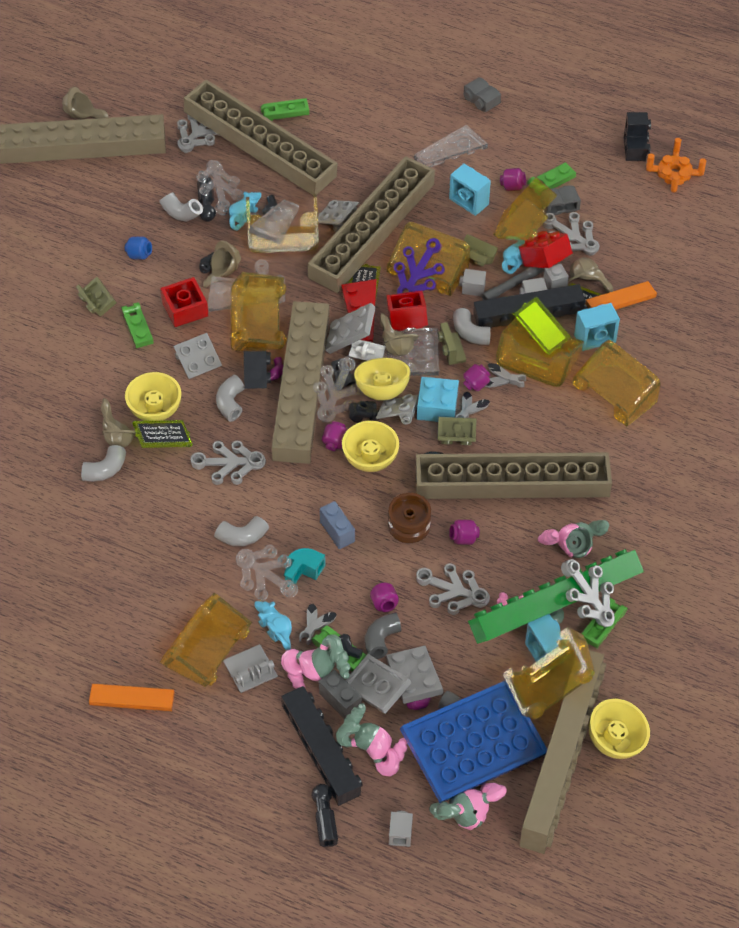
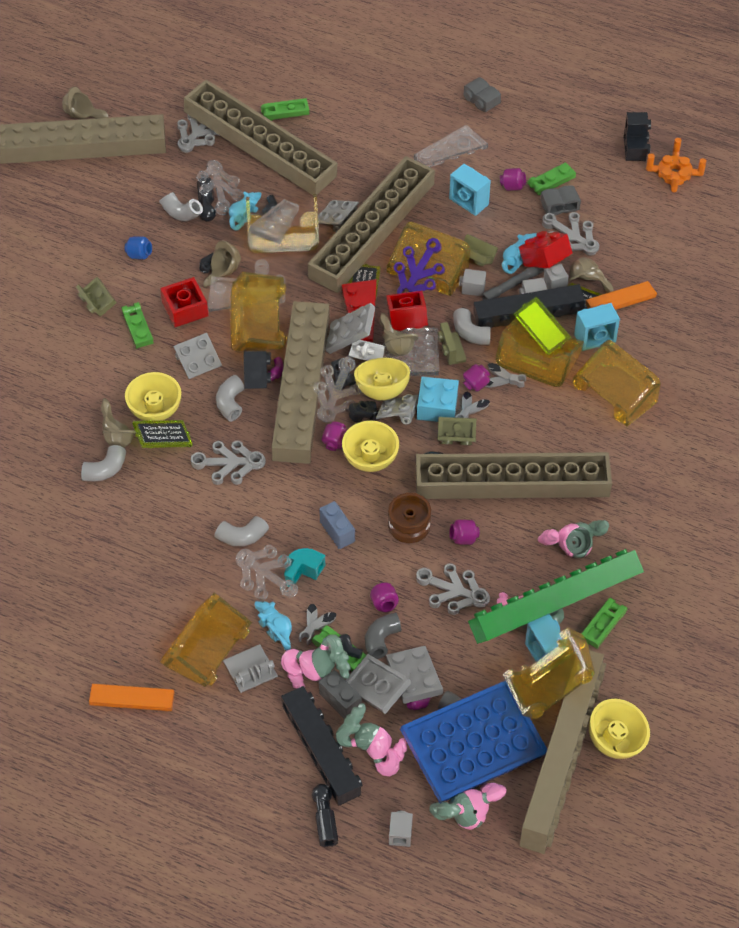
(525, 213): clear yellow windscreen -> none
(603, 614): light grey plant -> none

